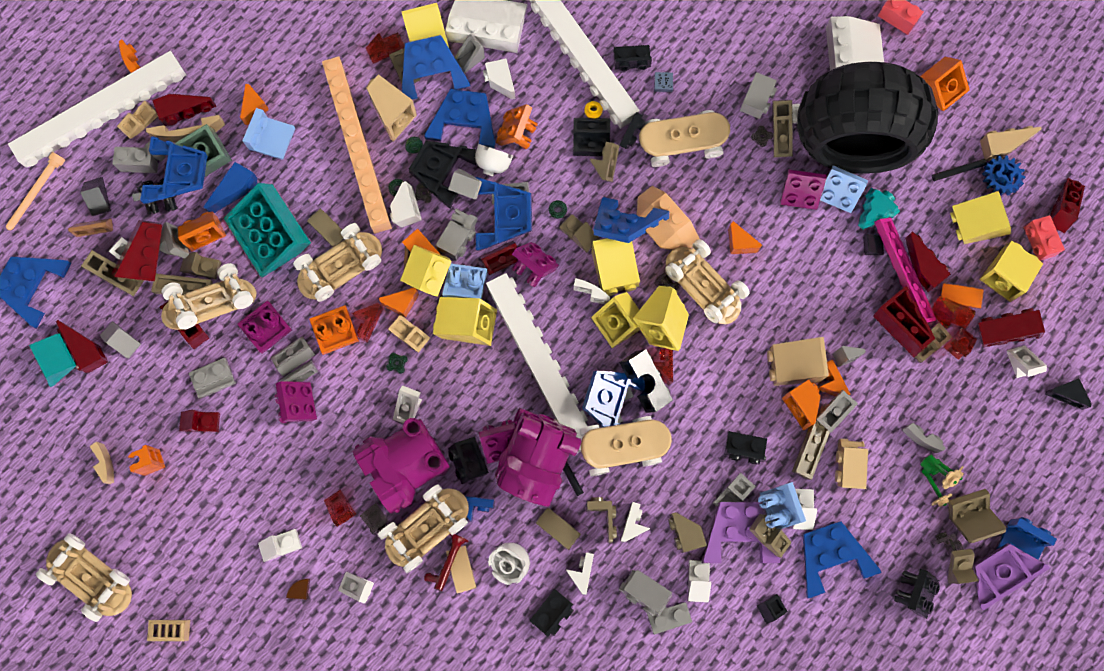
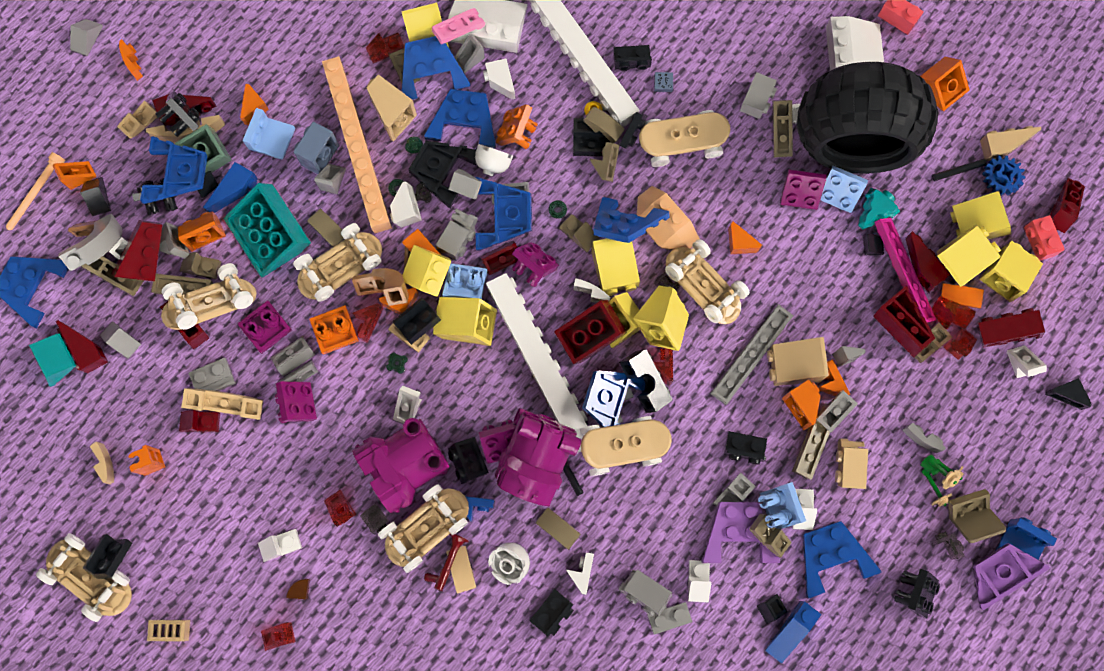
(74, 173): none -> orange slope
(83, 36): none -> light grey slope
(97, 110): white brick -> none
(101, 240): none -> light grey arch
(107, 557): none -> black bracket
(136, 159): light grey hinge -> none
(177, 104): none -> black plate
(209, 184): none -> black slope
(222, 402): none -> tan slope
(278, 636): none -> clear red slope
(316, 148): none -> sand blue brick
(330, 178): none -> light grey slope
(356, 587): white slope -> none
(383, 281): none -> medium nougat arch
(416, 320): none -> black bracket
(458, 26): none -> bright pink plate
(590, 331): none -> dark red brick
(598, 504): dark tan bracket -> none
(602, 122): none -> dark tan slope
(631, 529): white slope -> none
(688, 533): dark tan slope -> none
(751, 354): none -> light grey tile
(757, 136): clear smoke plate -> none
(793, 631): none -> blue slope
(961, 567): dark tan slope -> none
(969, 254): none -> light yellow slope

